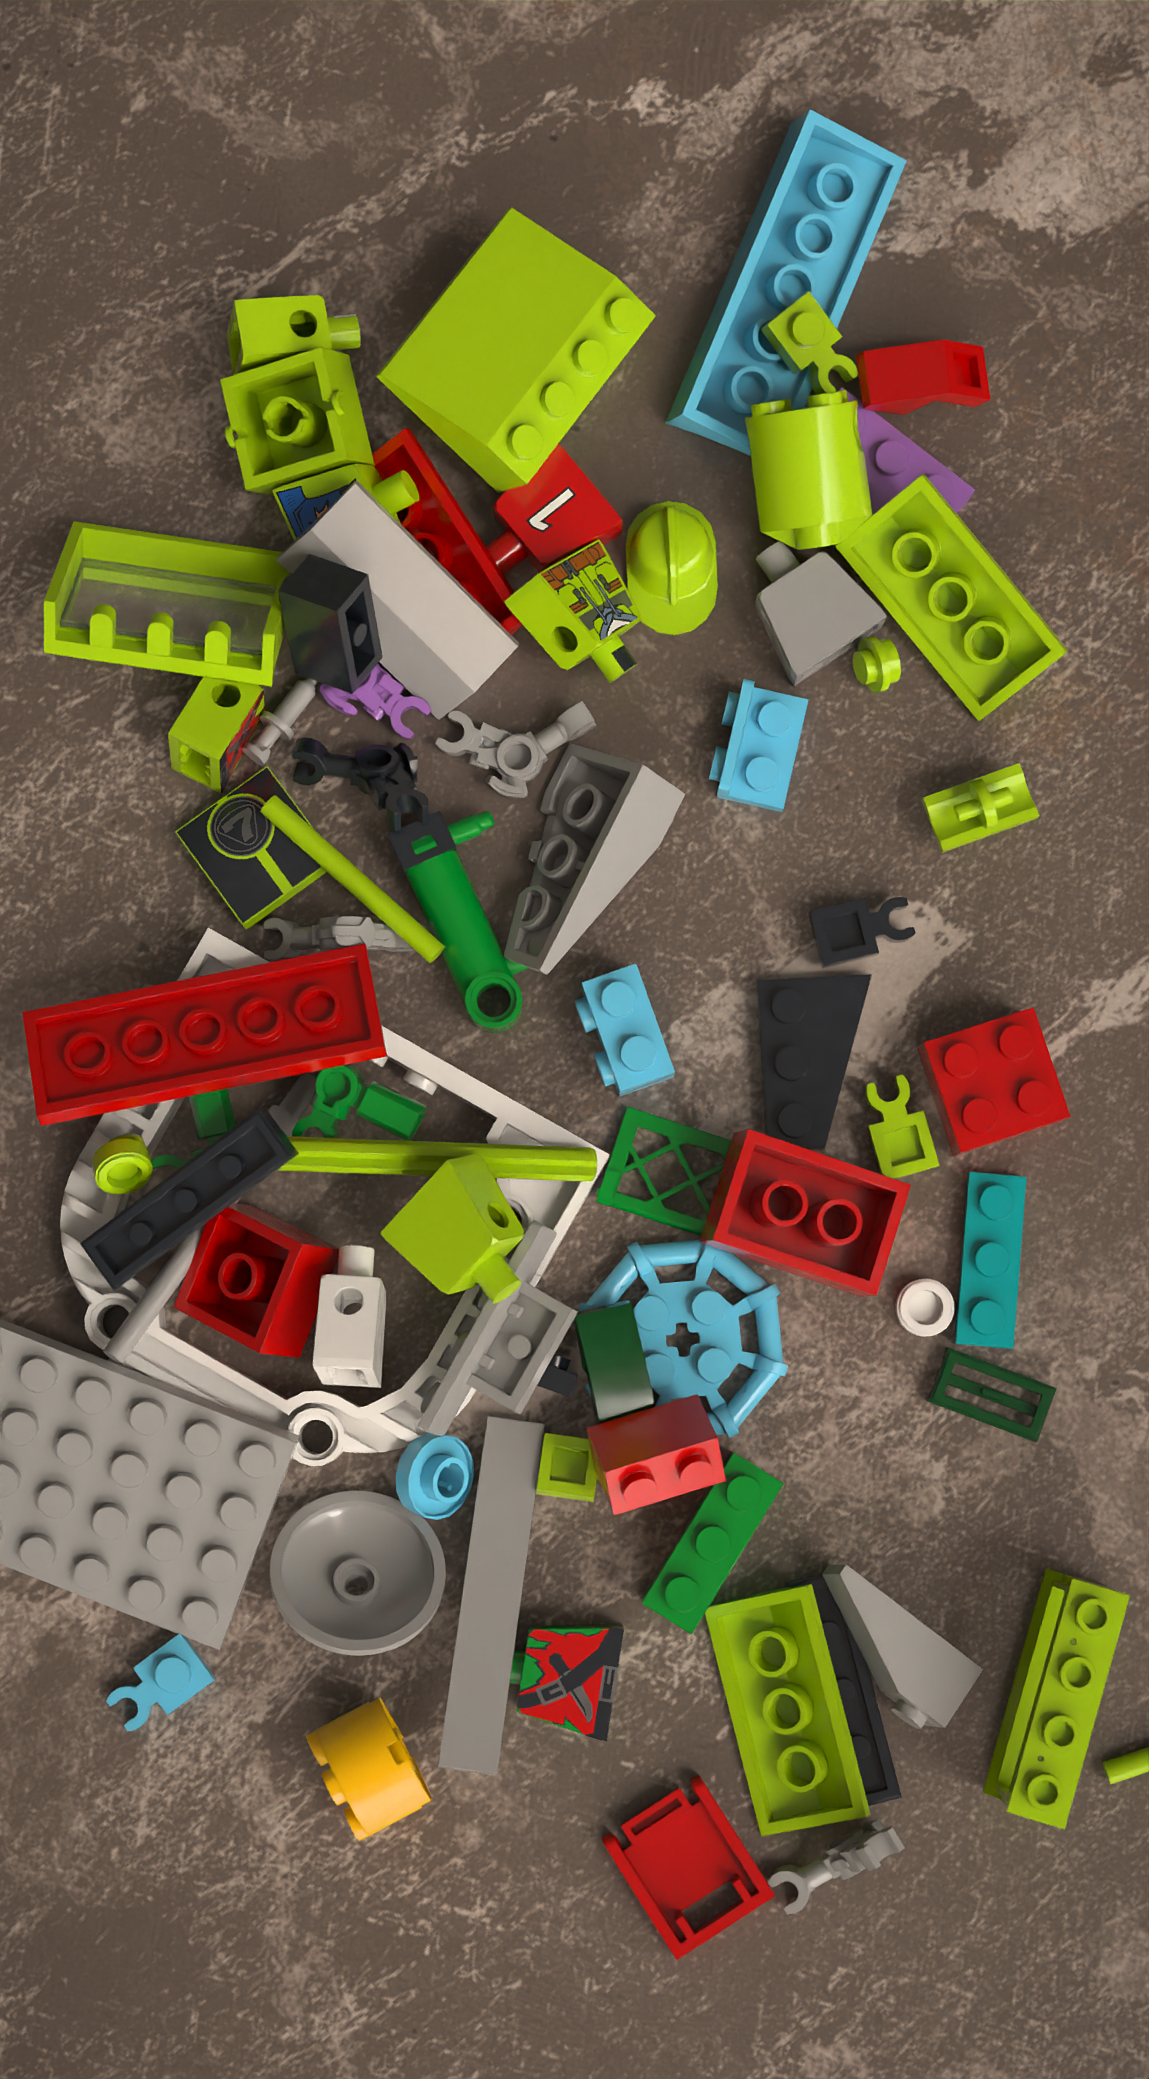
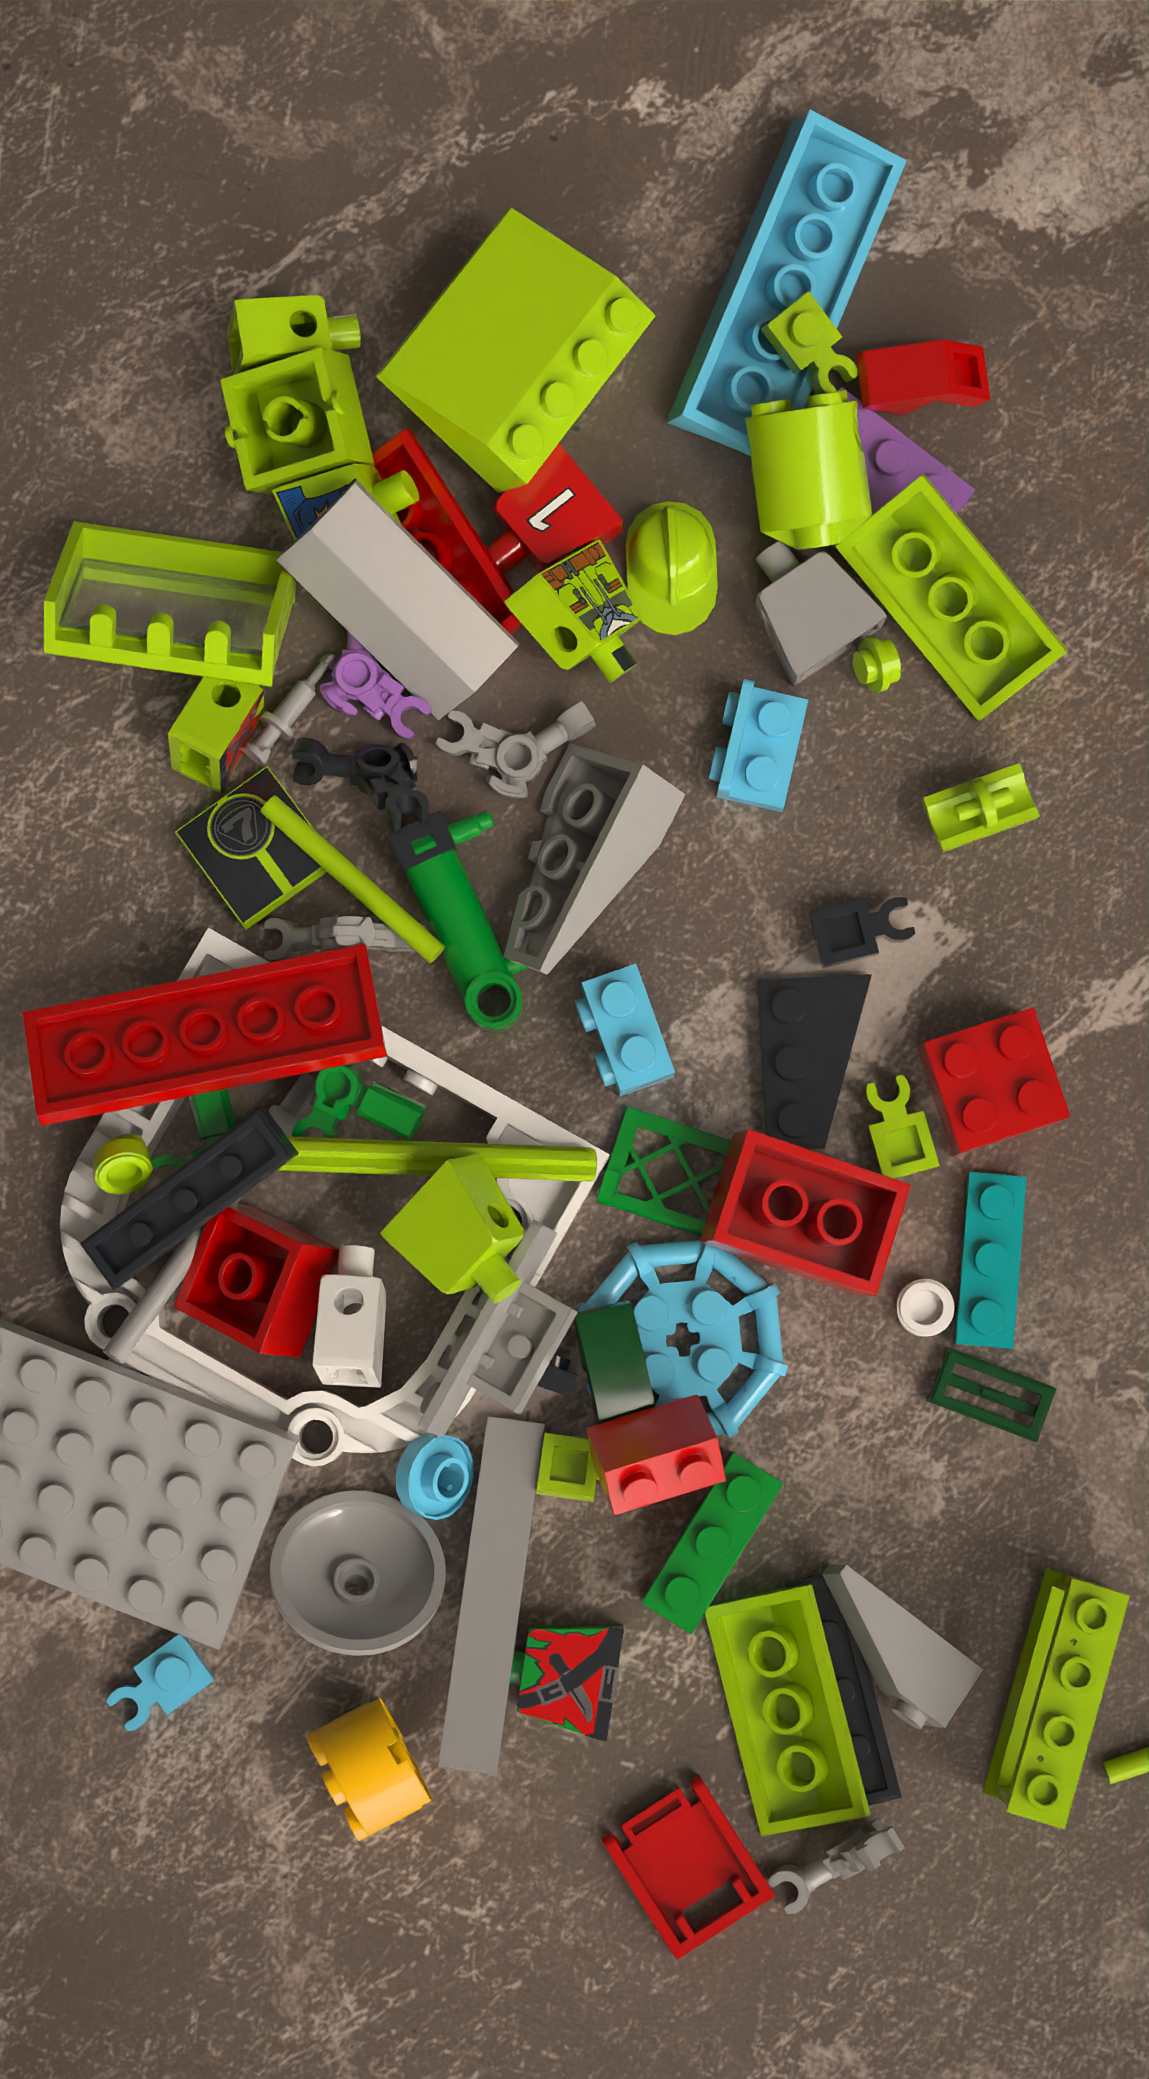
(330, 623): black brick -> none

